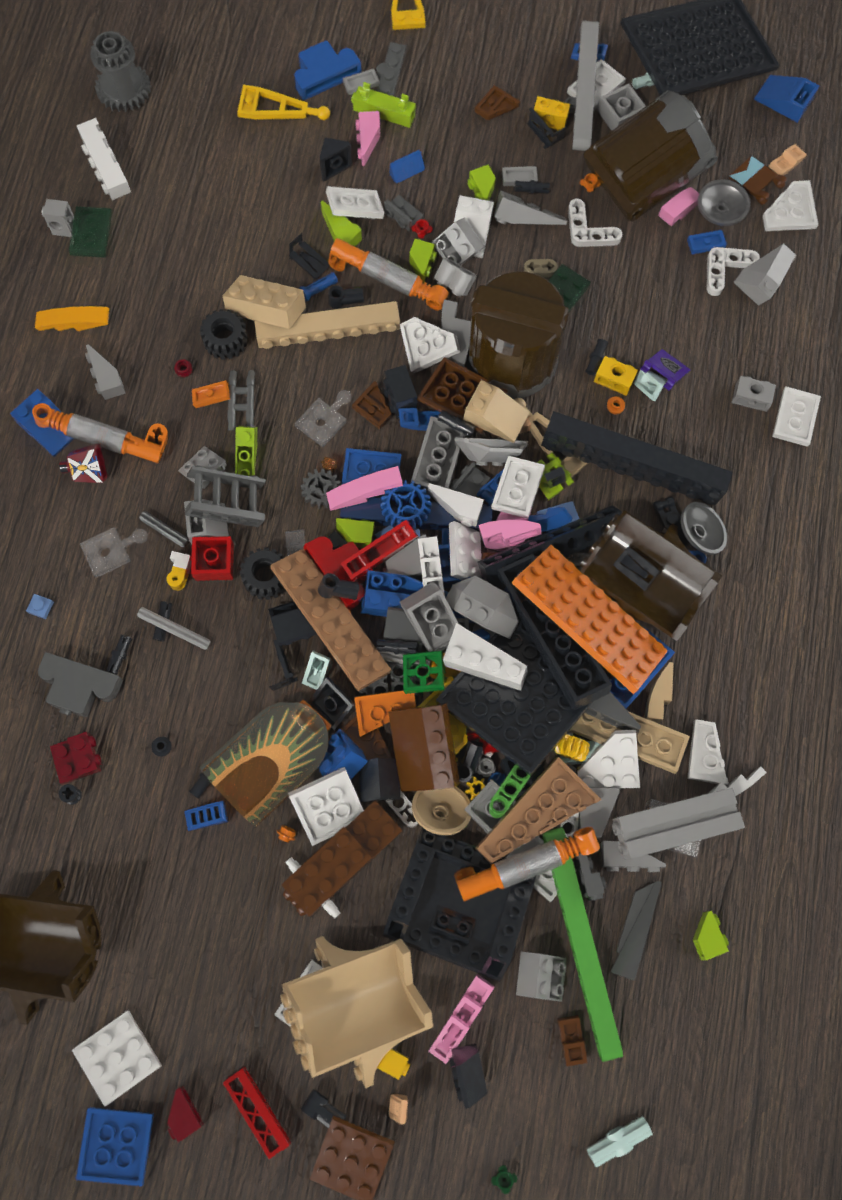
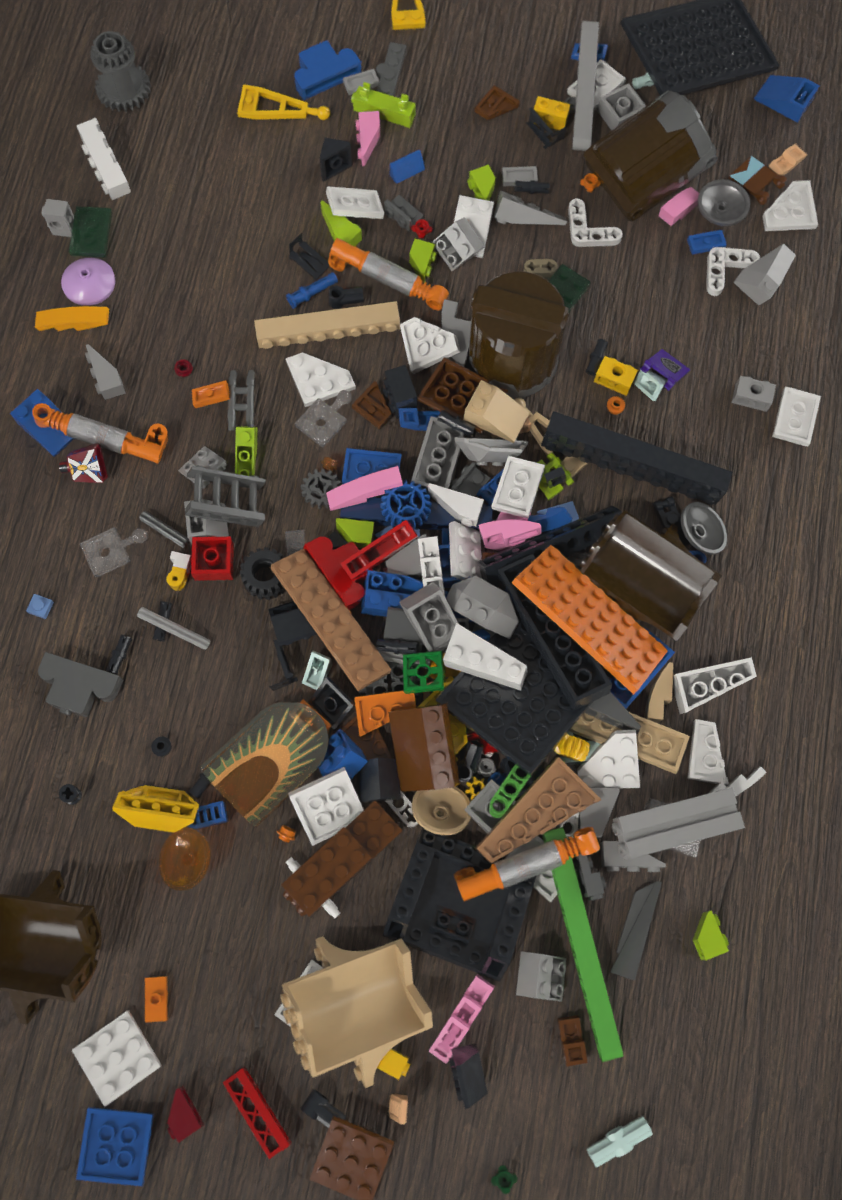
(76, 758): dark red plate -> none
(90, 288): none -> lavender dish
(156, 808): none -> yellow wedge
(156, 999): none -> orange plate
(184, 859): none -> clear orange dish
(220, 322): black tyre -> none
(265, 301): tan brick -> none
(318, 378): none -> white plate
(338, 587): black piece -> none
(455, 277): light grey brick -> none
(628, 562): black piece -> none
(704, 684): none -> white wedge

